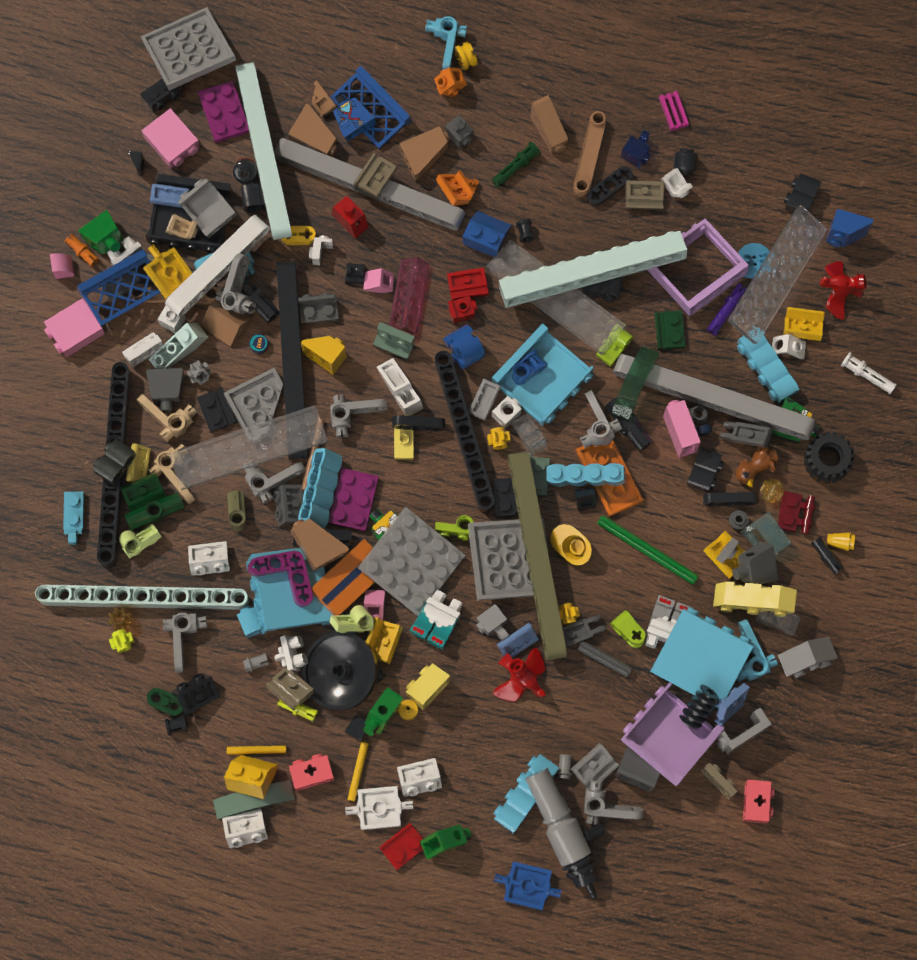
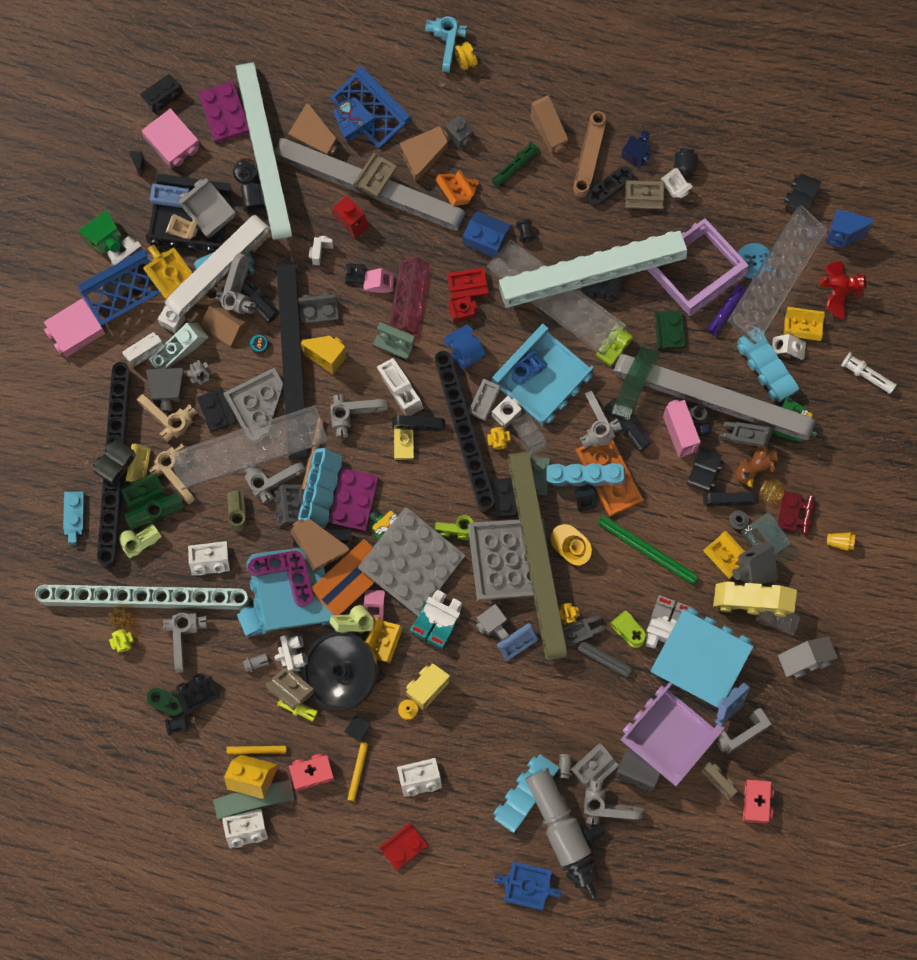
(61, 265): bright pink brick -> none
(82, 250): orange pin -> none
(188, 48): light grey plate -> none
(300, 240): yellow beam -> none
(322, 101): medium nougat tile -> none
(379, 808): white plate -> none
(383, 712): green torso -> none
(445, 841): green torso -> none
(450, 81): orange brick -> none
(522, 676): red animal -> none
(668, 96): dark pink tile -> none
(700, 708): black piece -> none
(728, 551): light grey plate -> none
(747, 671): medium azure piece -> none
(827, 555): black pin -> none
(833, 443): black tyre -> none

